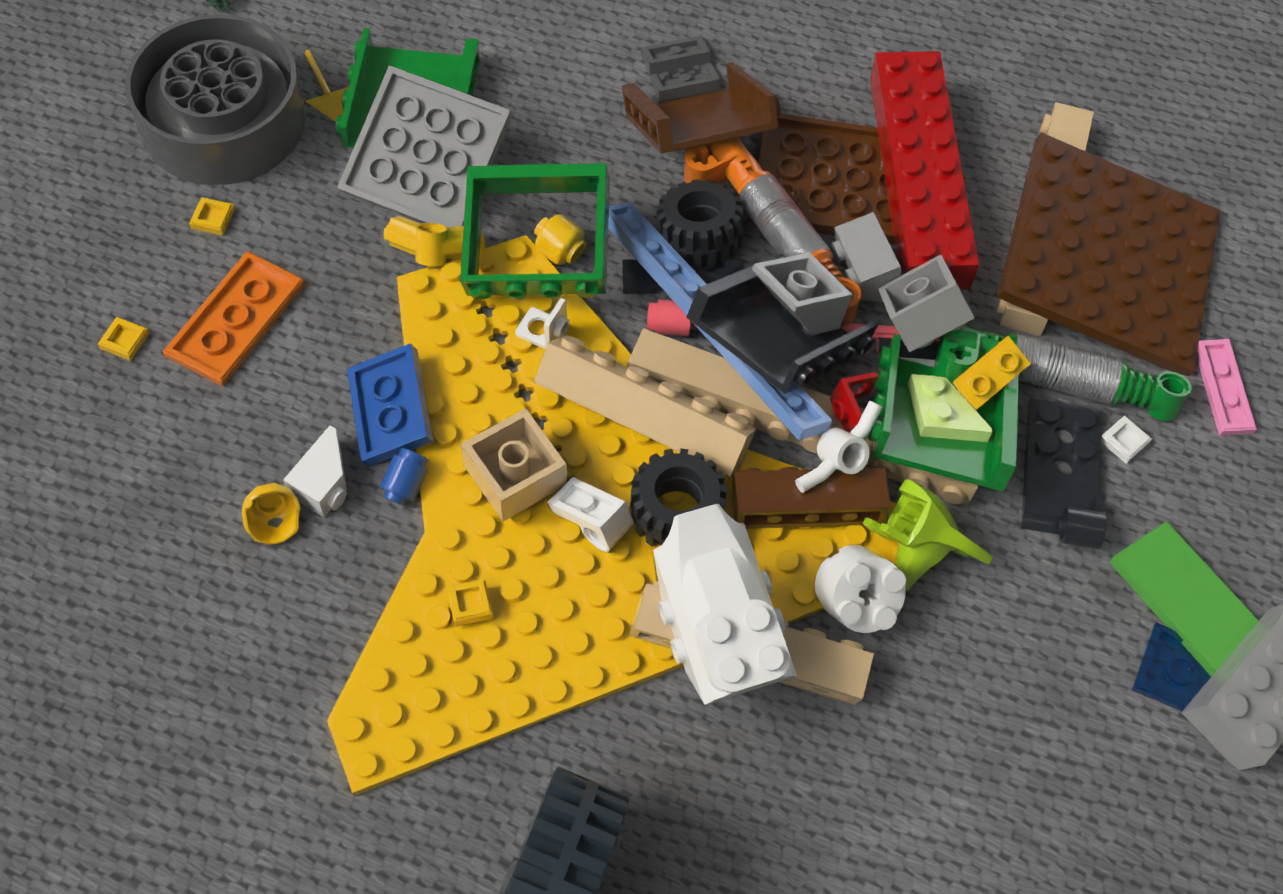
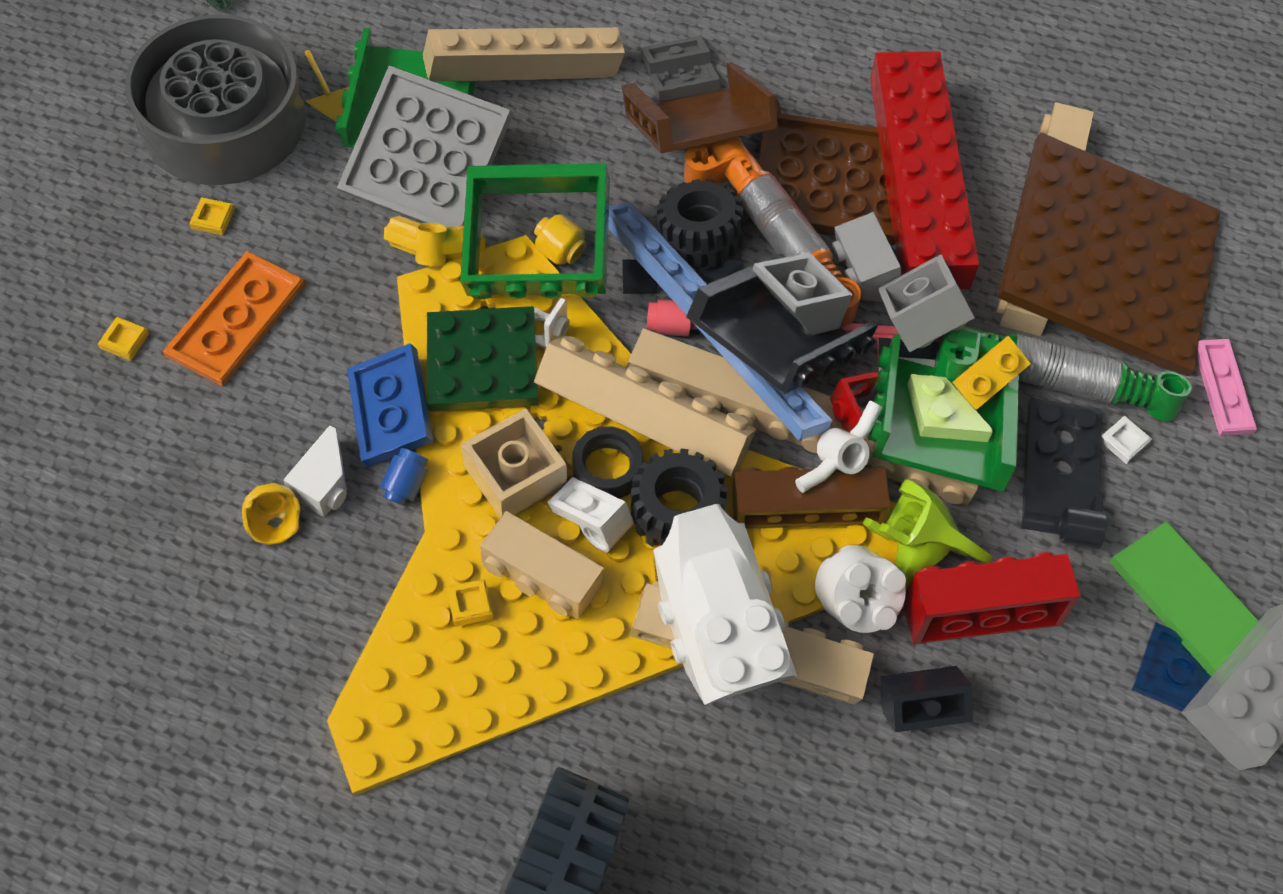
(481, 359): none -> dark green plate
(522, 54): none -> tan brick
(541, 565): none -> tan brick
(607, 438): none -> black tyre
(926, 698): none -> black brick
(990, 597): none -> red brick

